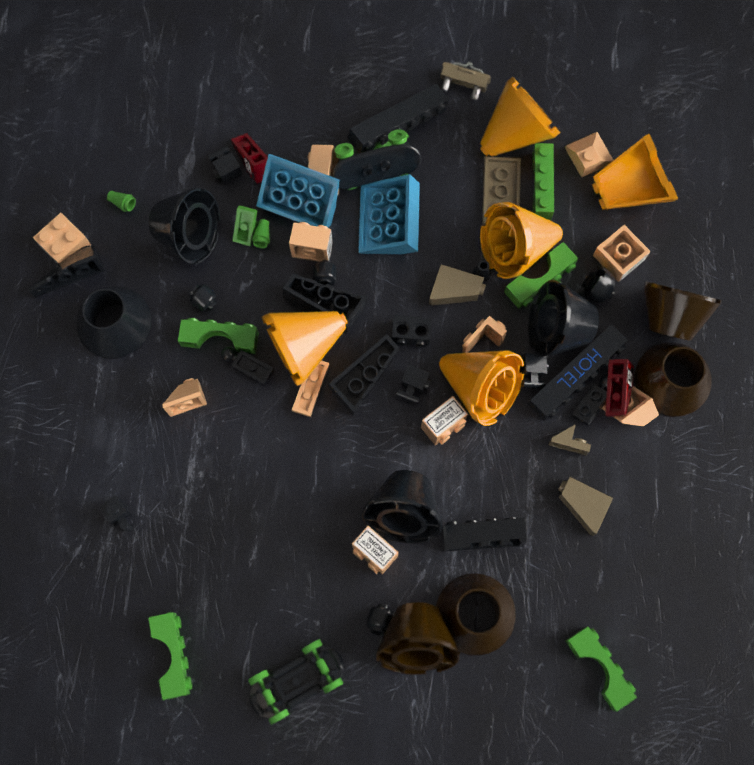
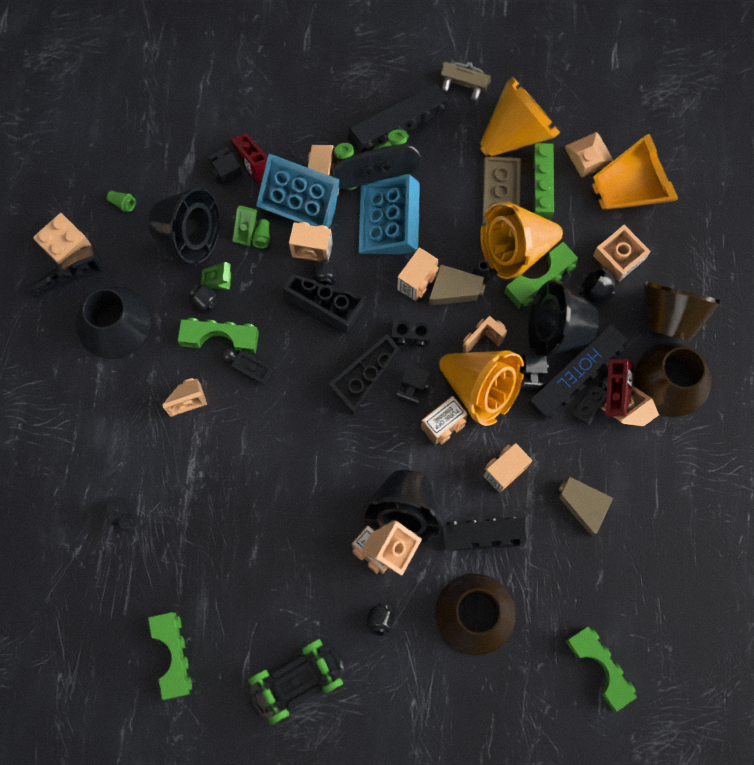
(217, 276): none -> bright green slope
(304, 338): light orange cone -> none
(310, 390): light nougat plate -> none
(392, 546): none -> light nougat slope
(417, 641): dark brown cone -> none
(418, 274): none -> light nougat brick
(507, 468): none -> light nougat brick
(564, 441): dark tan slope -> none

